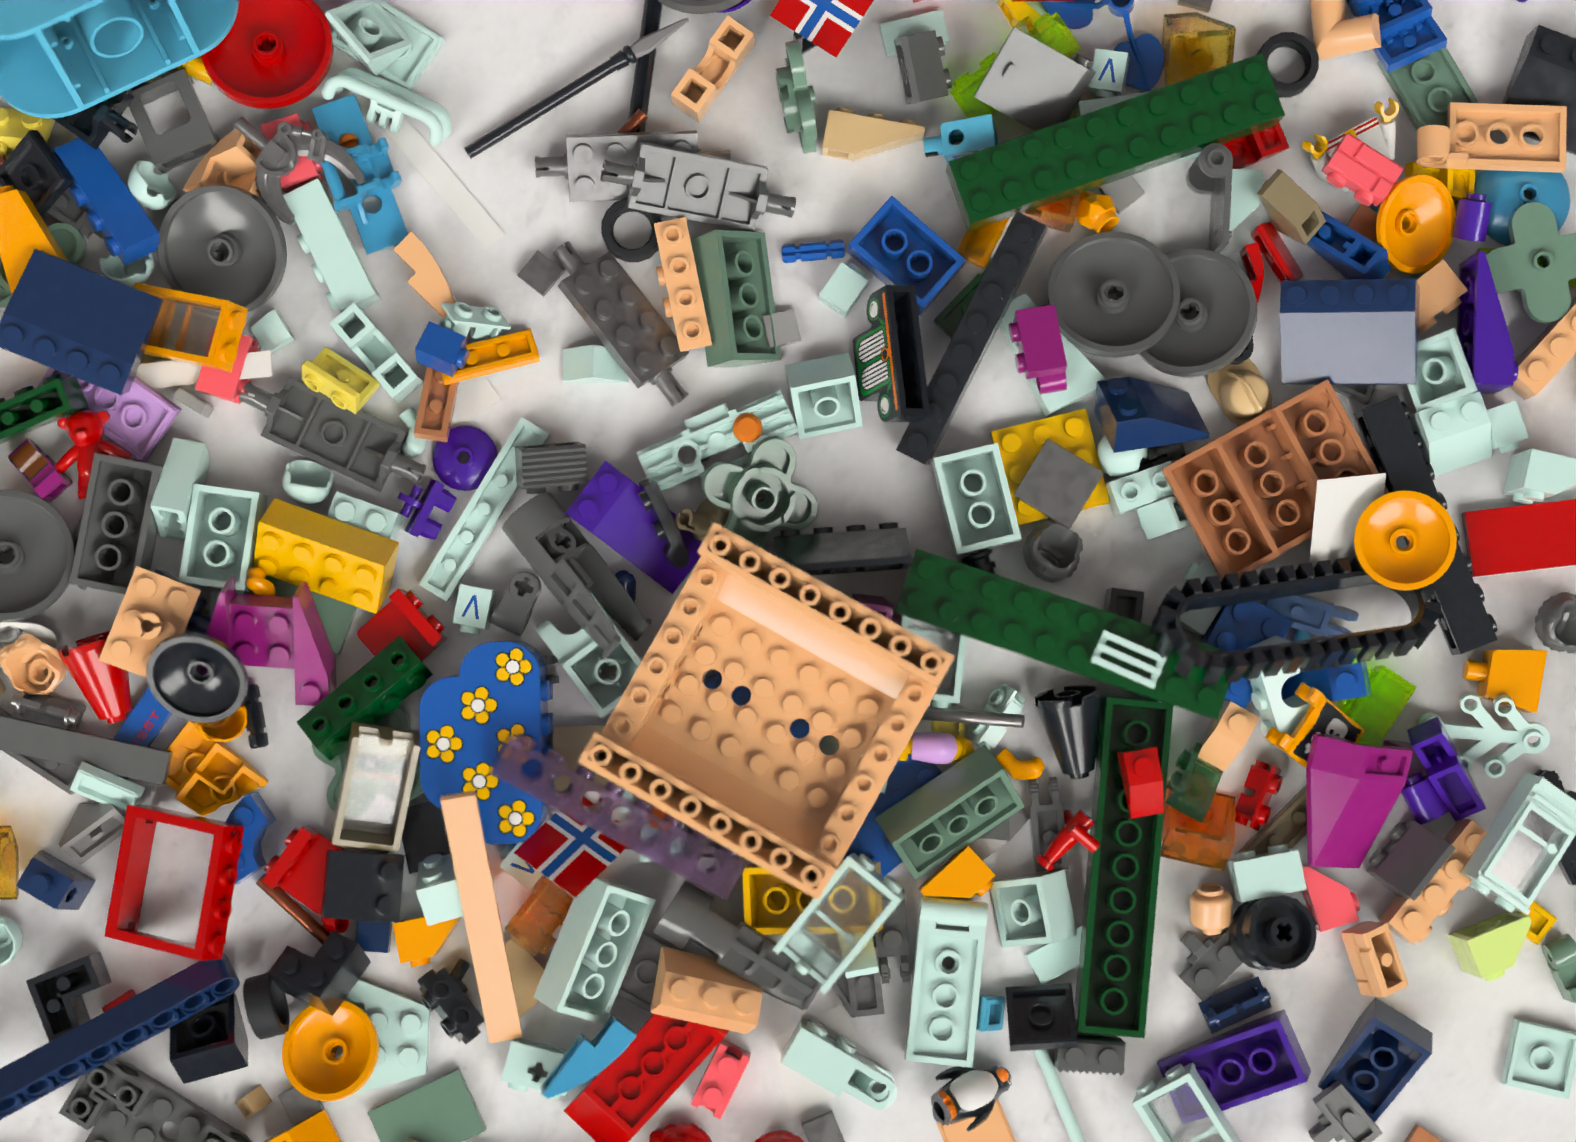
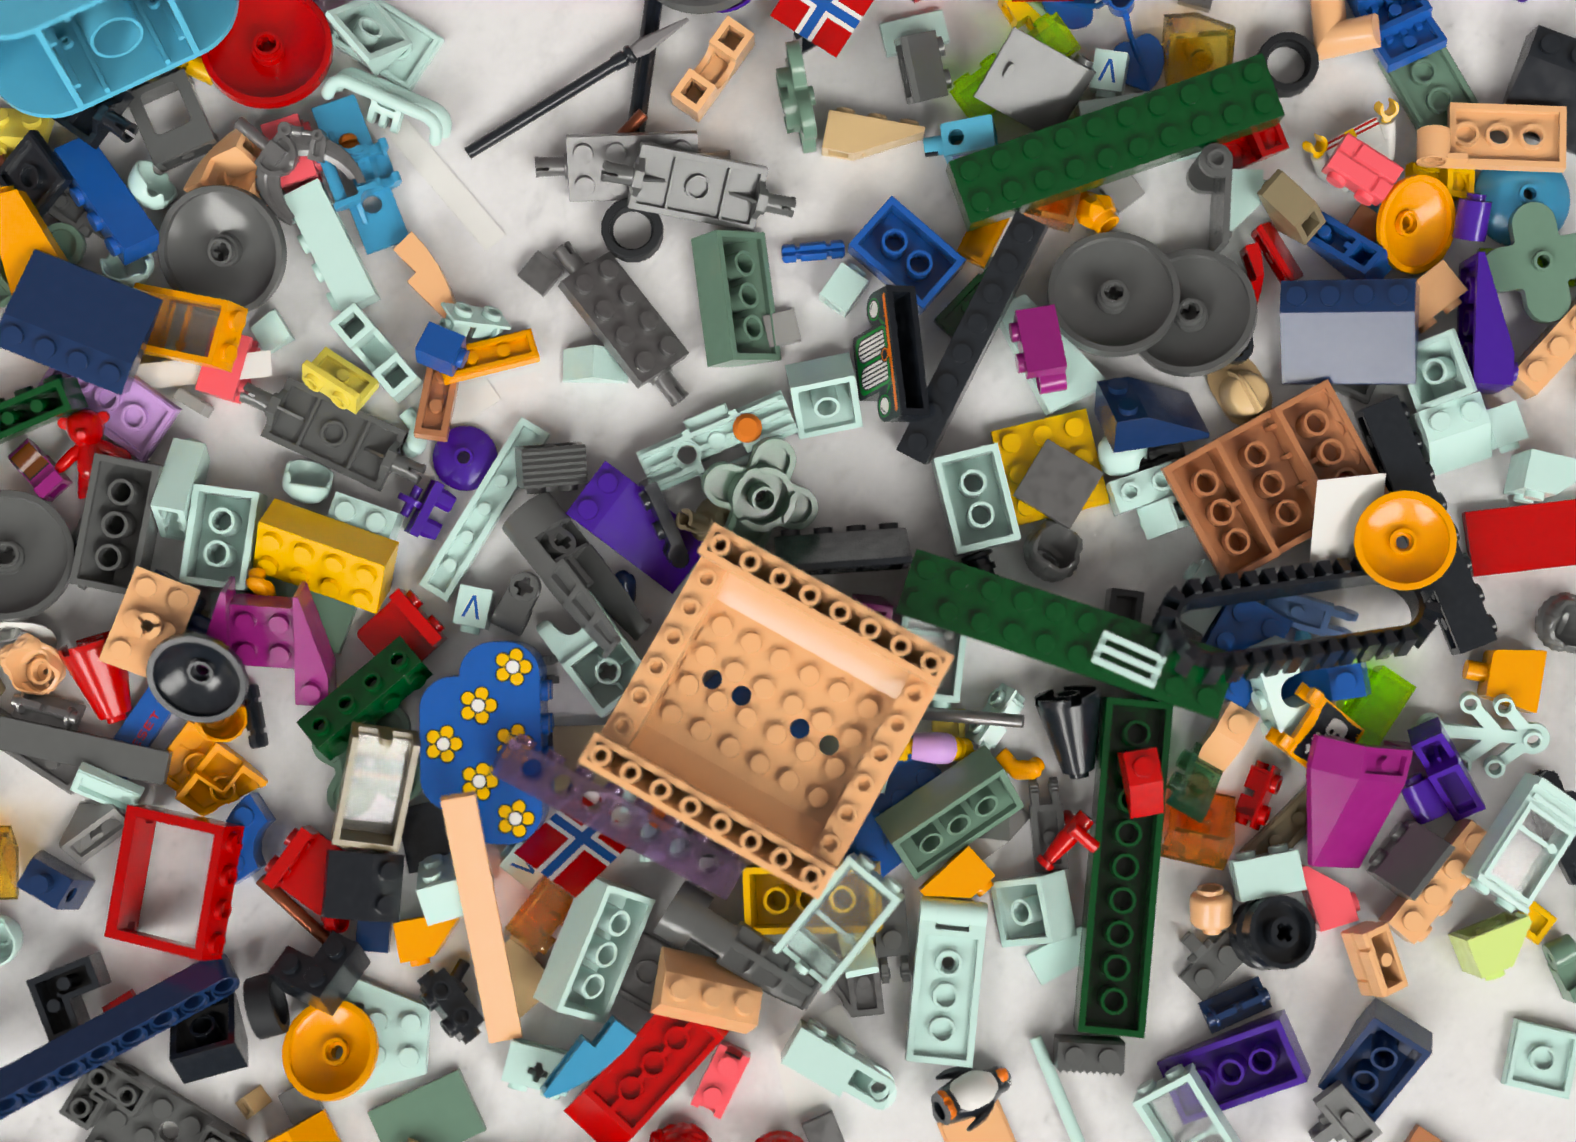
(682, 283): light nougat bracket -> none
(990, 1013): medium azure slope -> none
(1041, 1017): black tile -> none

